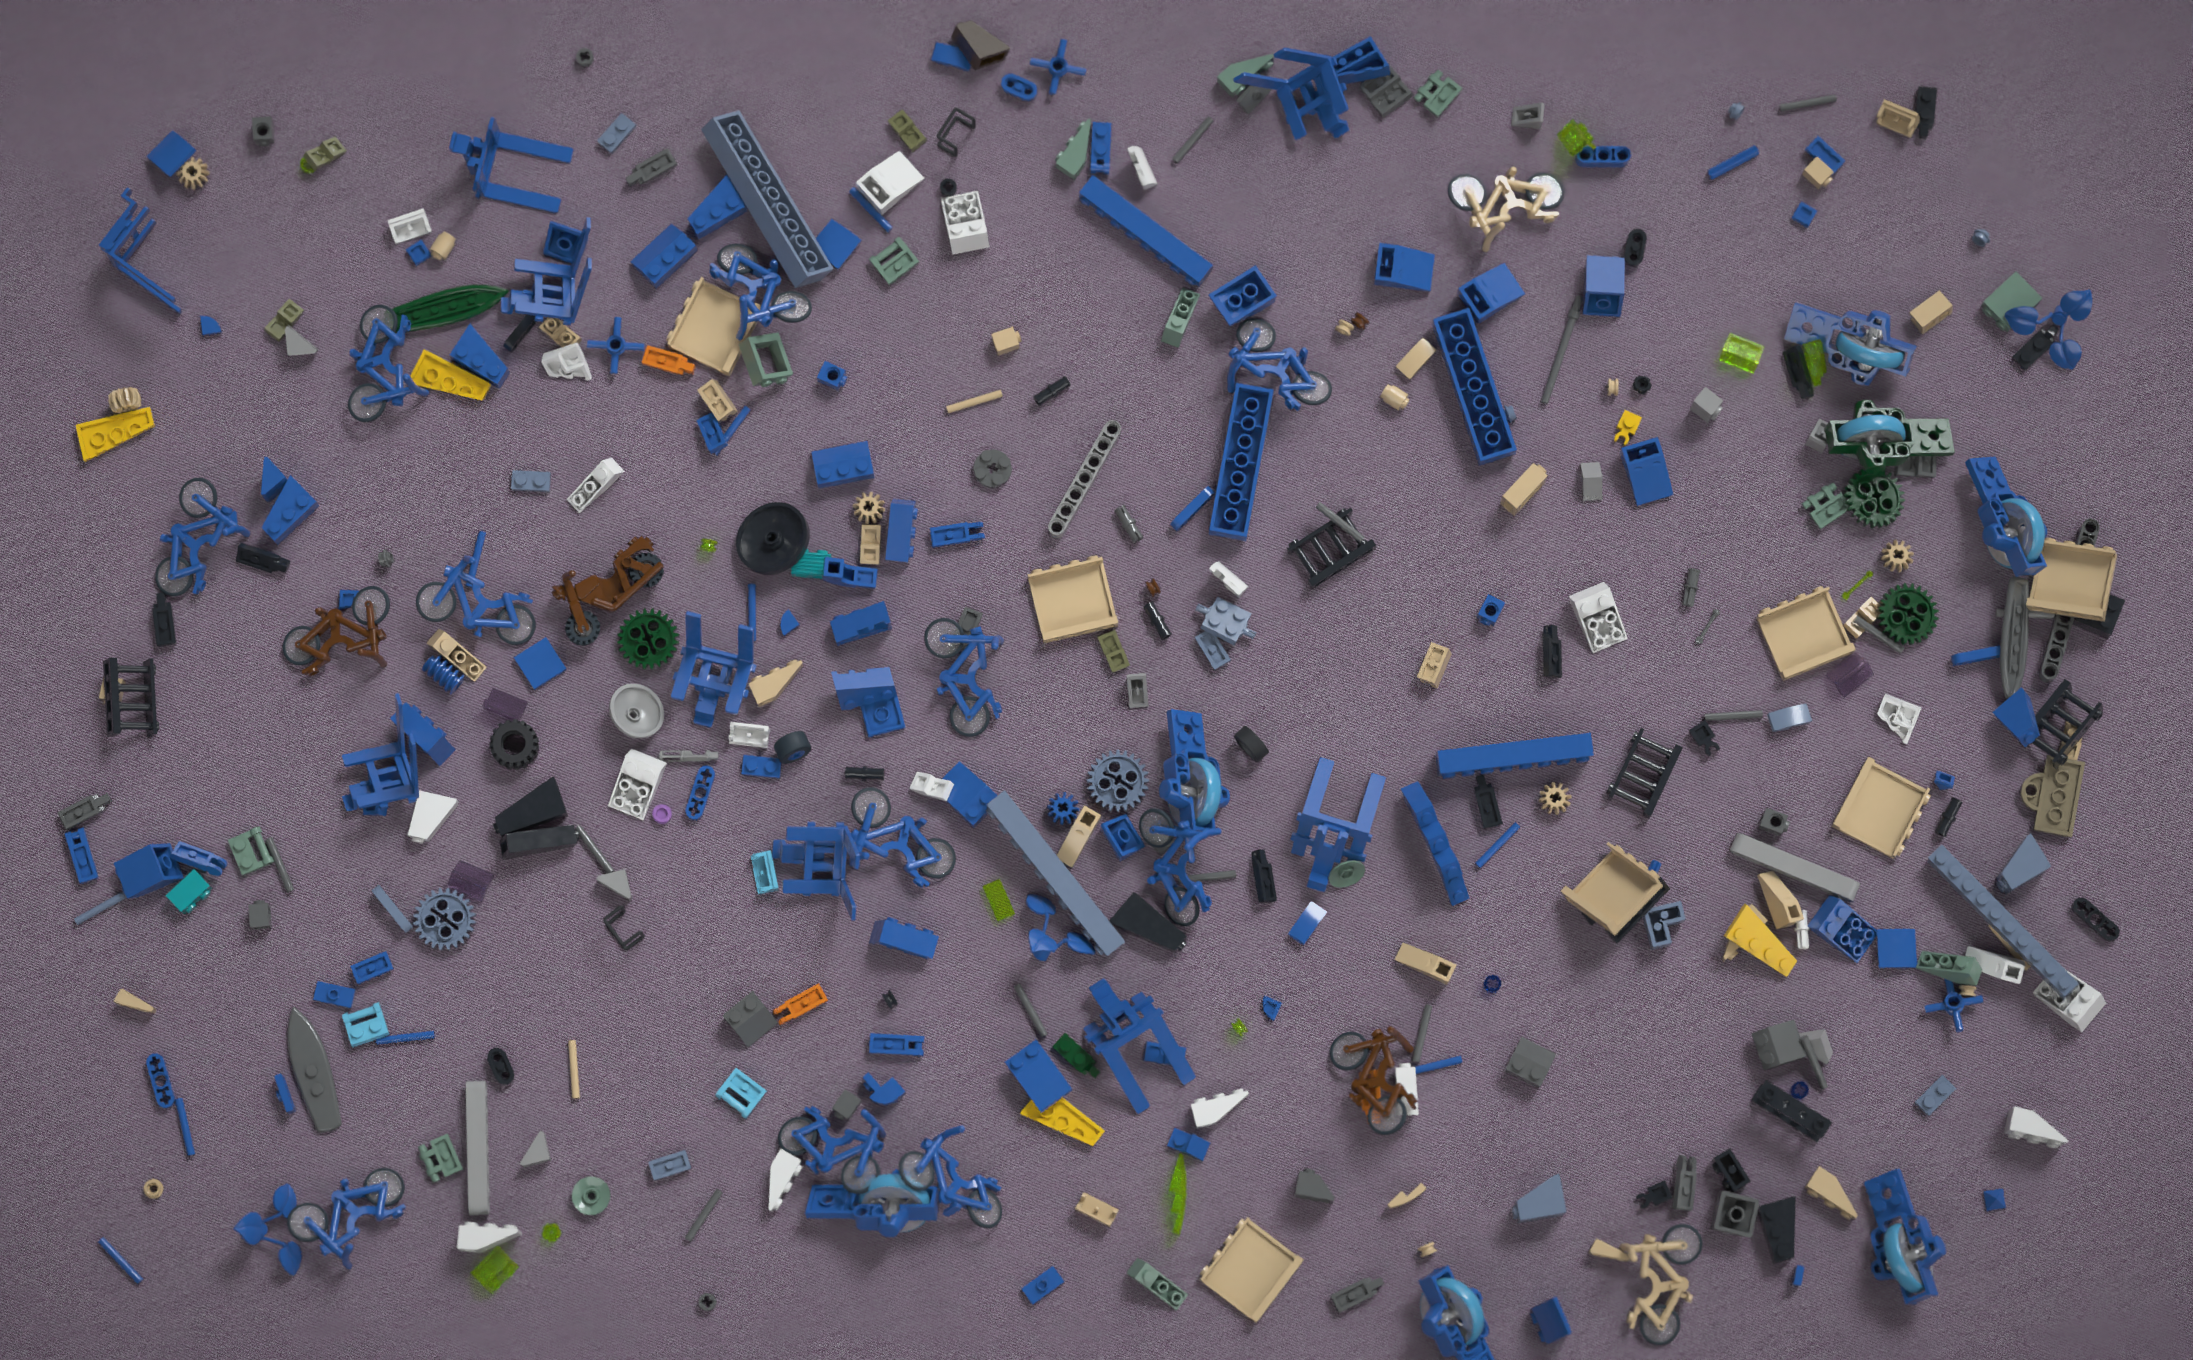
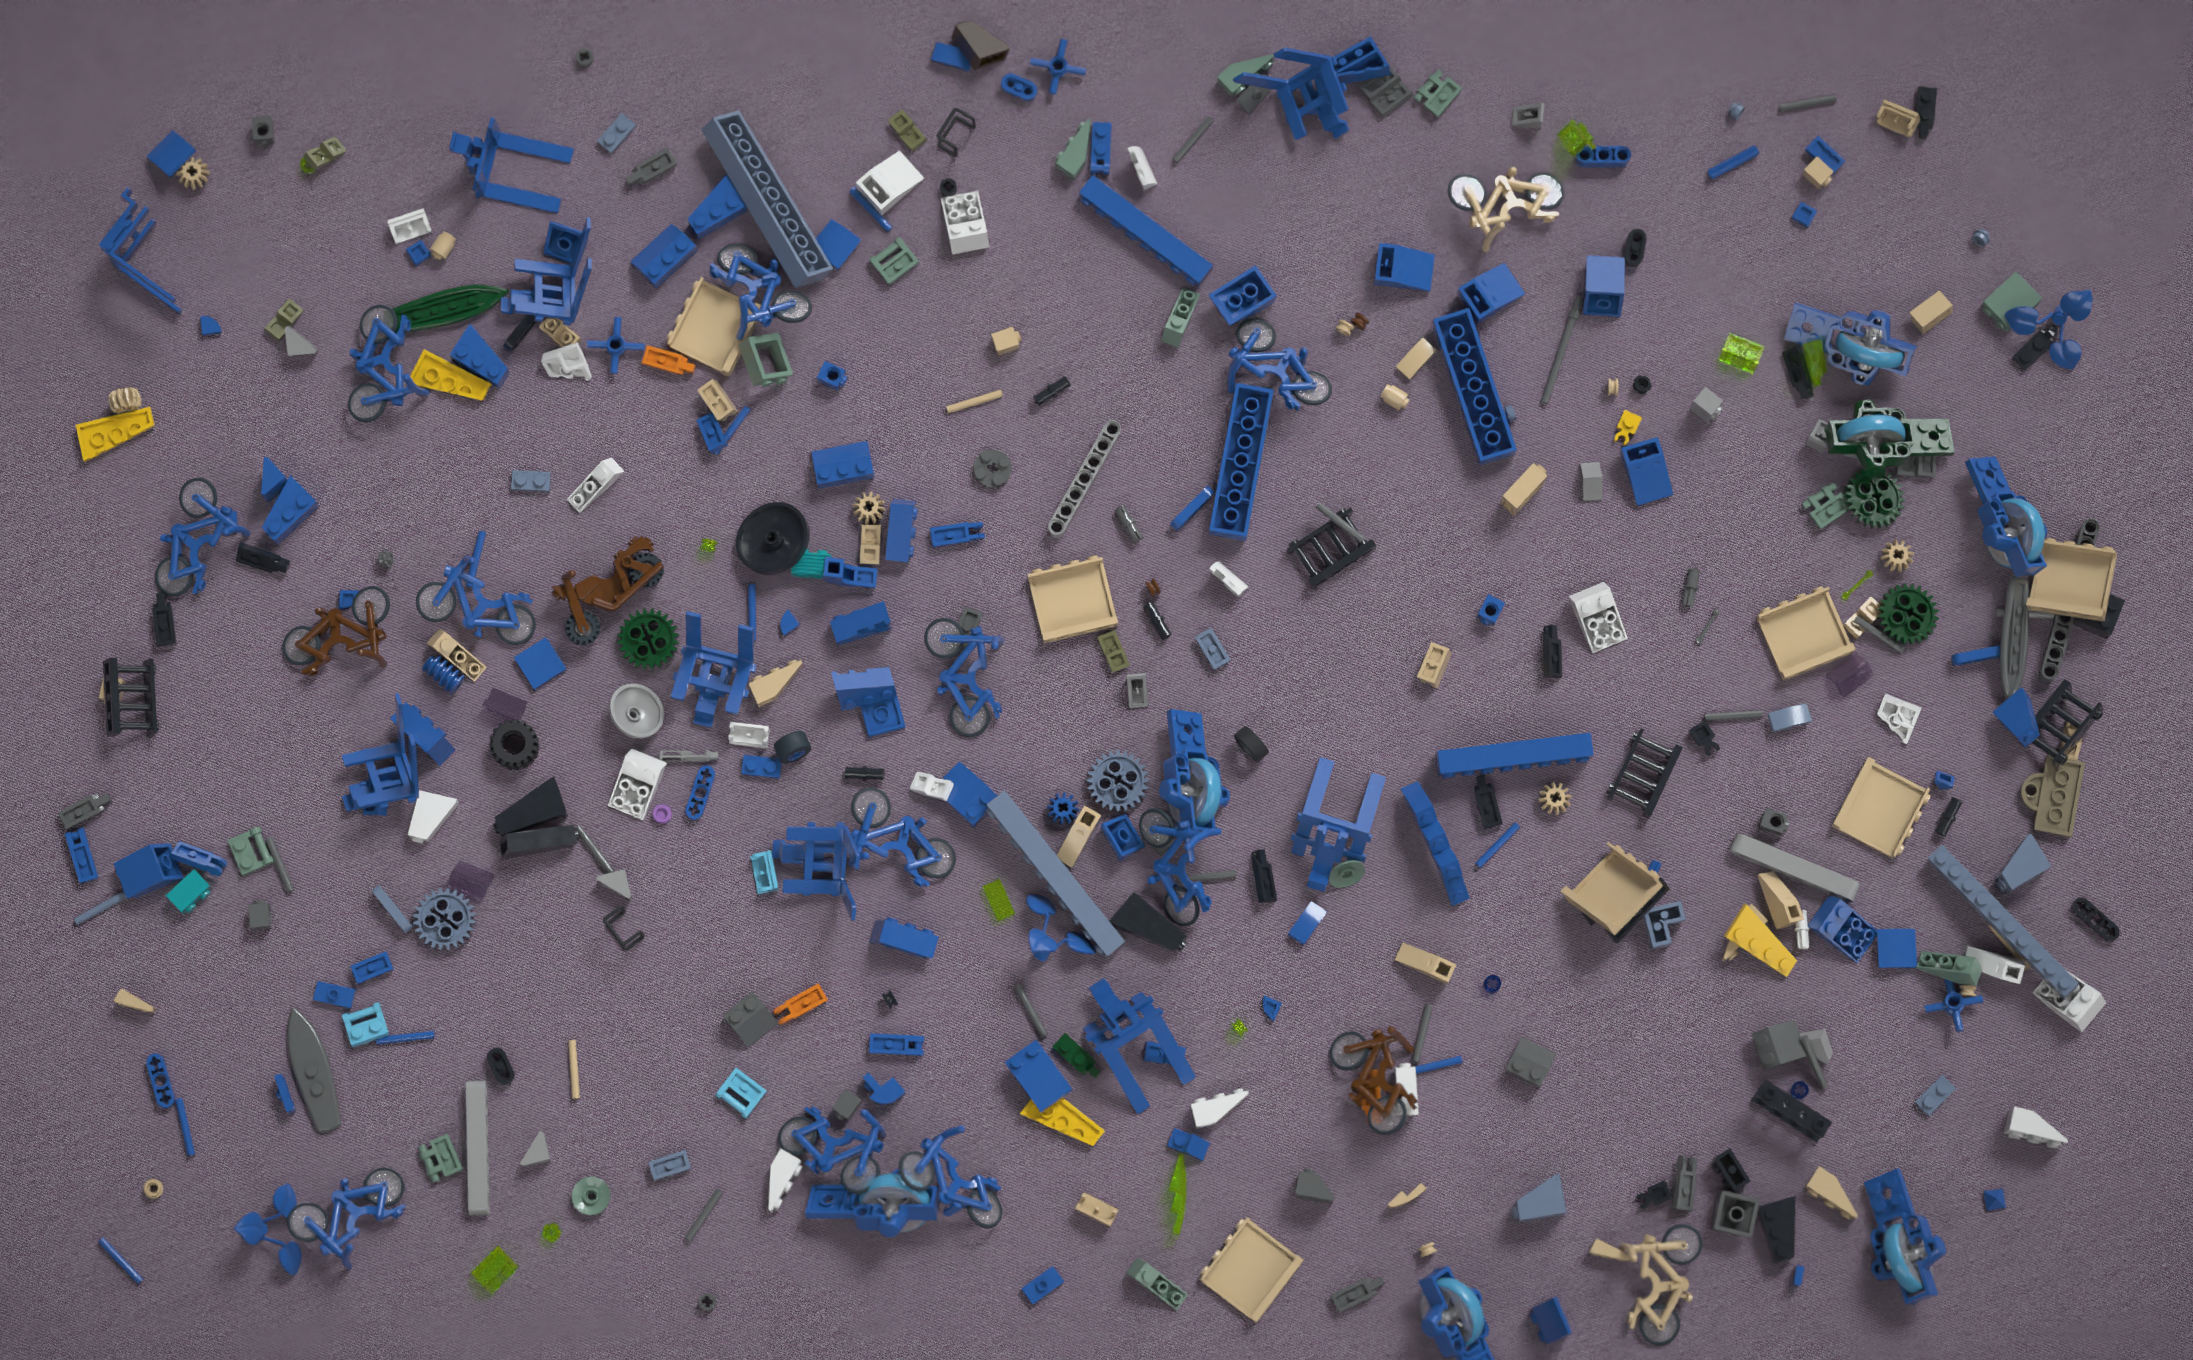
(479, 1239): white slope -> none
(1226, 620): sand blue plate -> none

